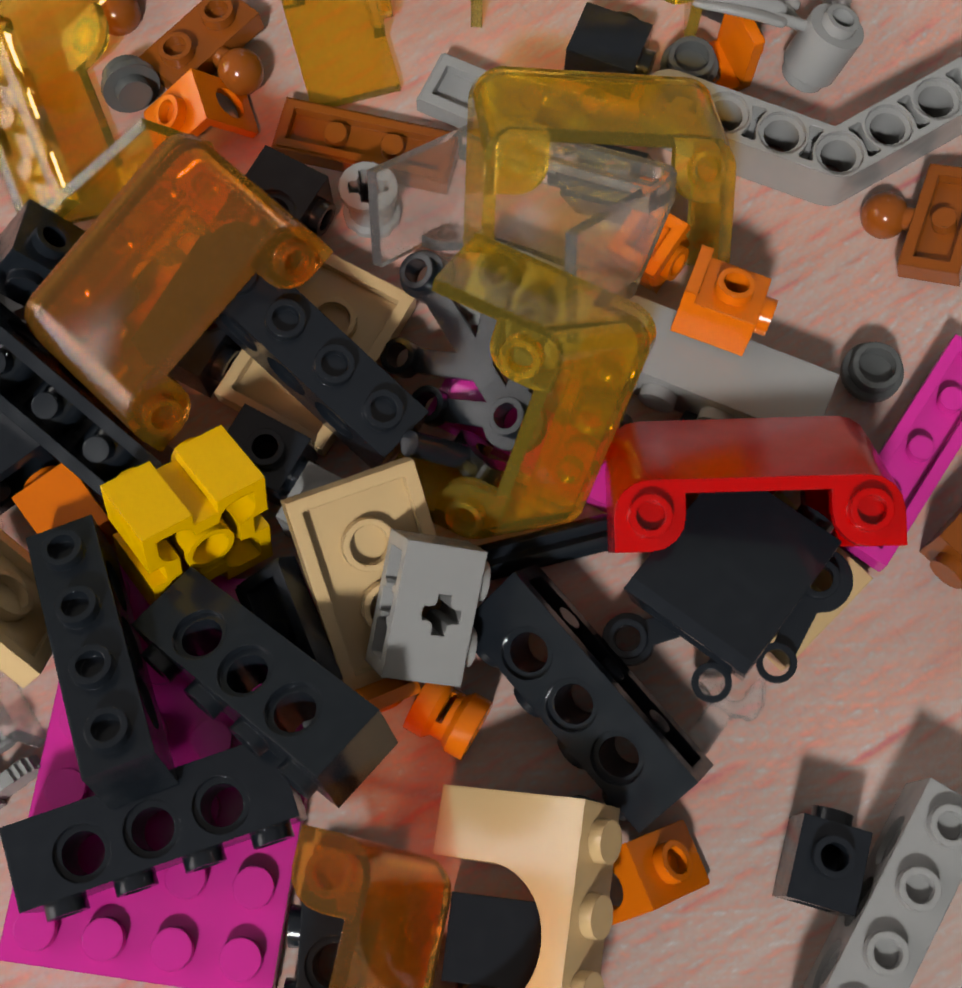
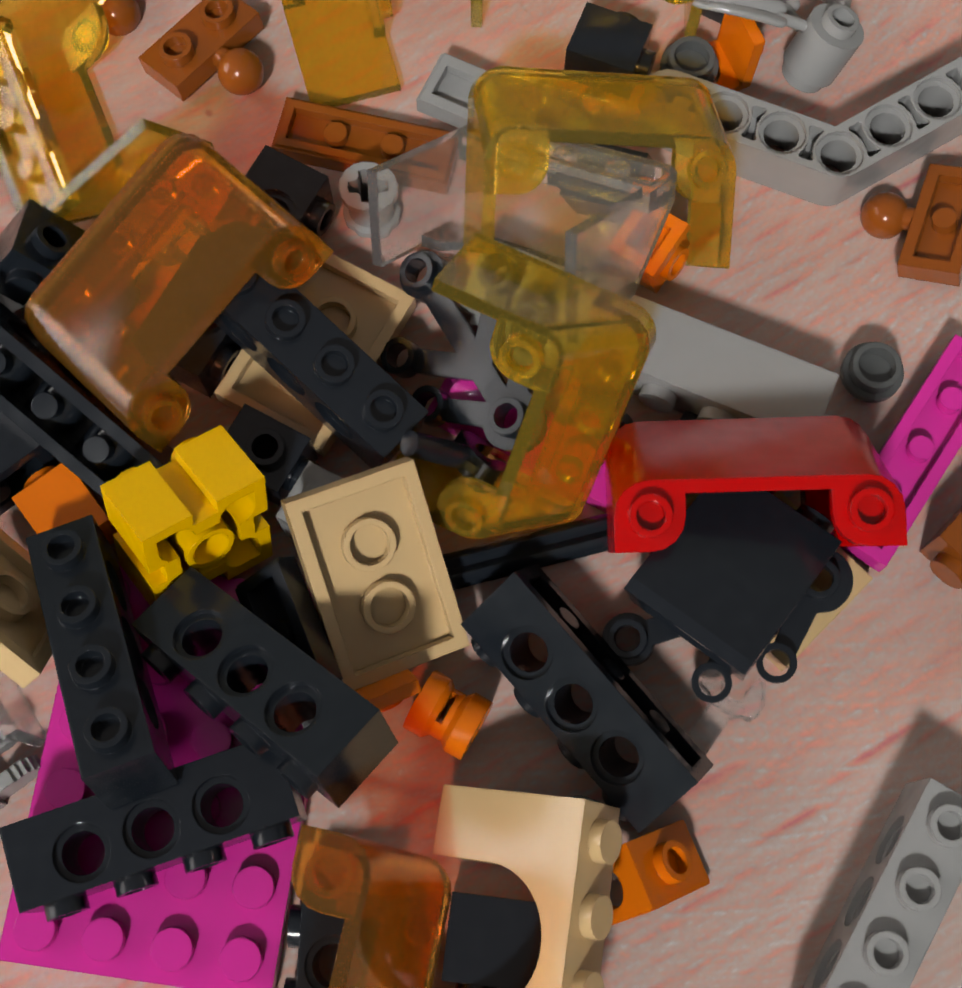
(129, 84): dark grey plate -> none
(193, 106): orange bracket -> none
(415, 575): light grey brick -> none
(724, 304): orange brick -> none
(823, 861): black brick -> none

